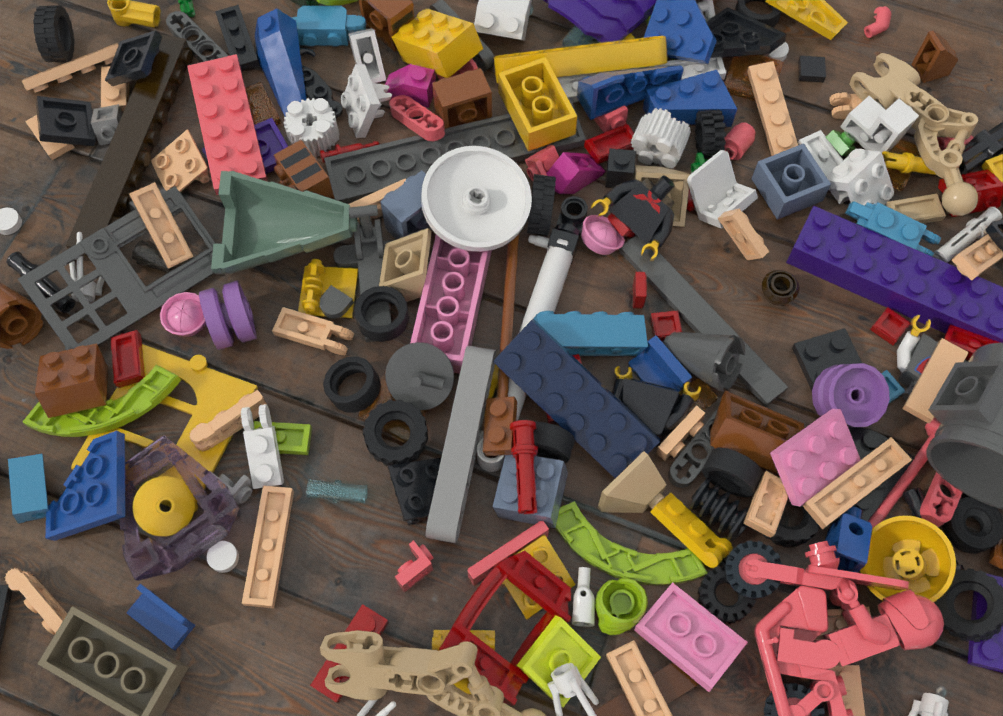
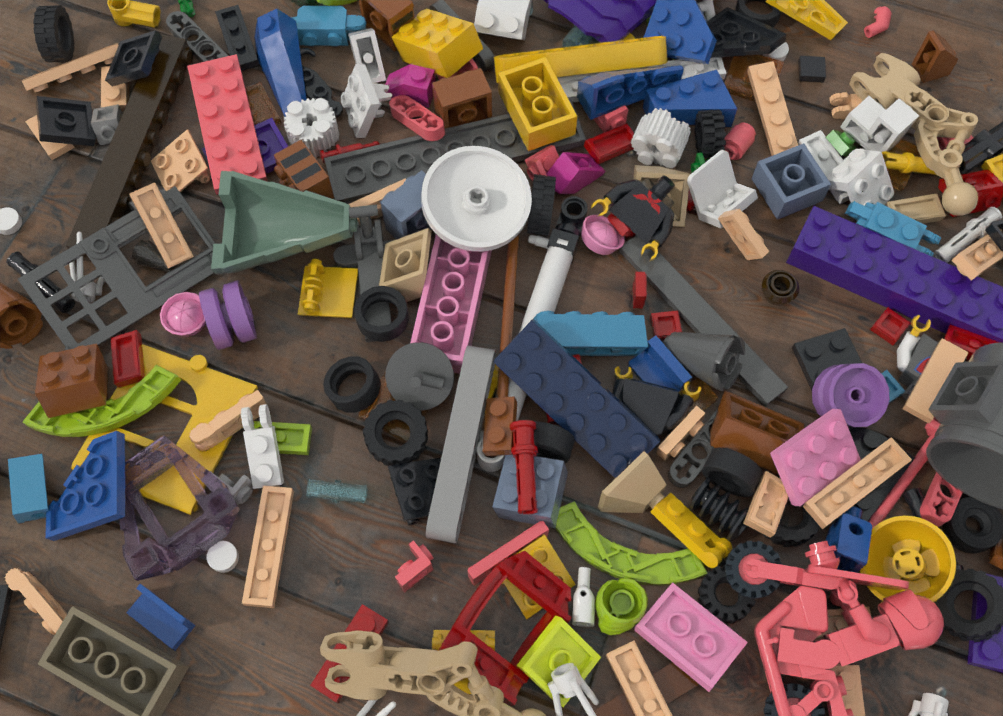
(147, 509): yellow dish -> none
(311, 331): light nougat hinge -> none
(335, 303): dark grey tile -> none
(619, 167): black brick -> none

